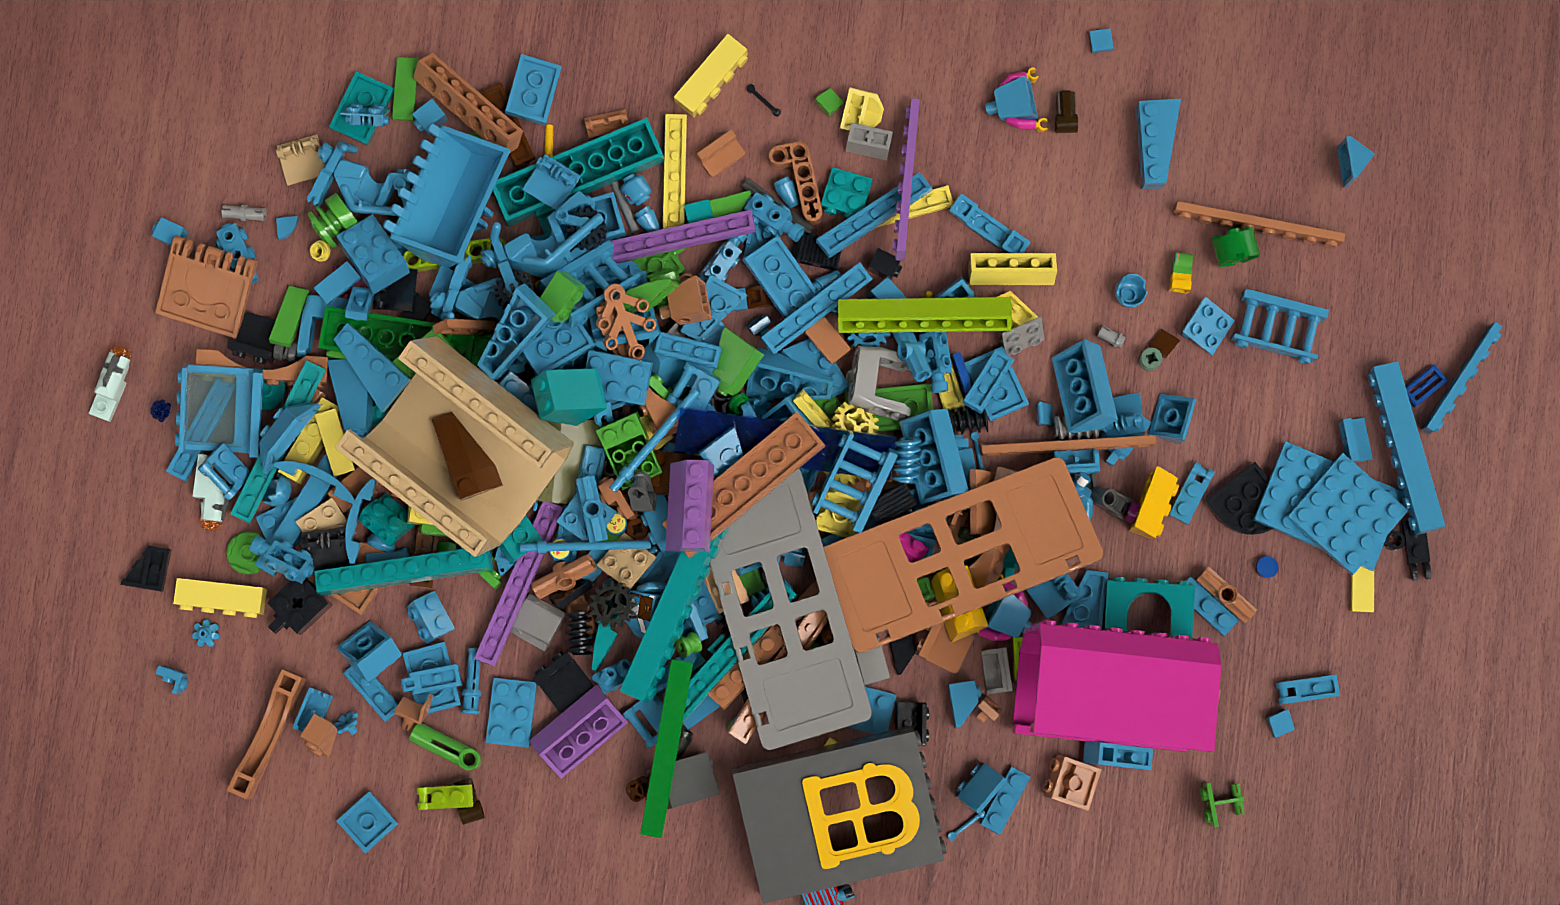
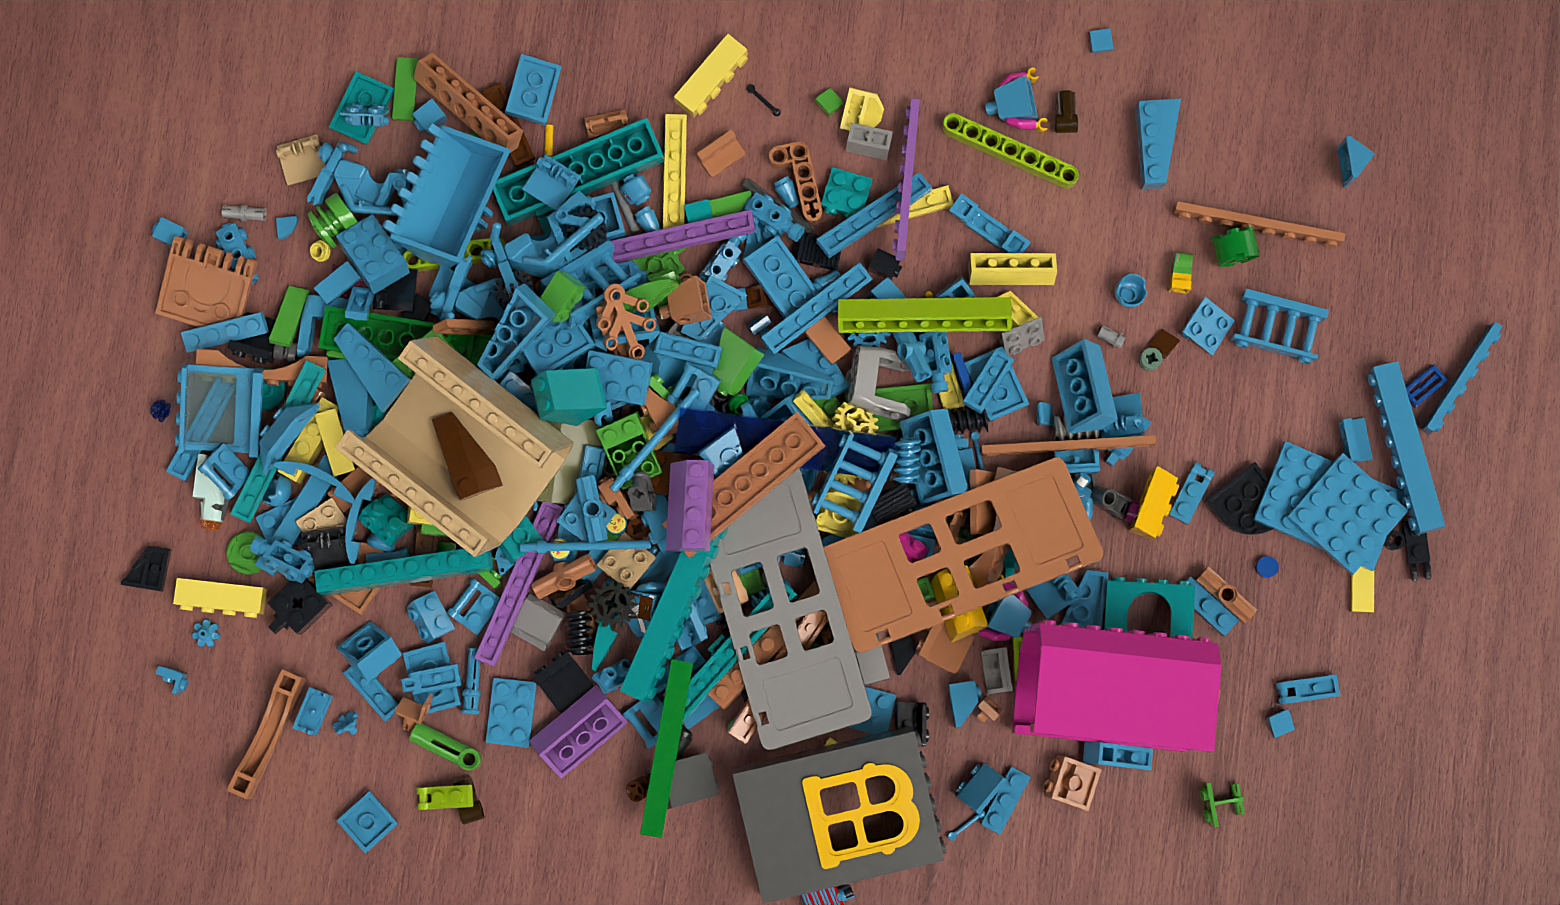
(111, 383): light aqua plate -> none
(224, 331): none -> dark azure plate
(319, 736): nougat slope -> none
(480, 612): none -> dark azure plate
(688, 644): bright green wheel -> none
(1017, 159): none -> lime beam
(1172, 417): dark azure slope -> none

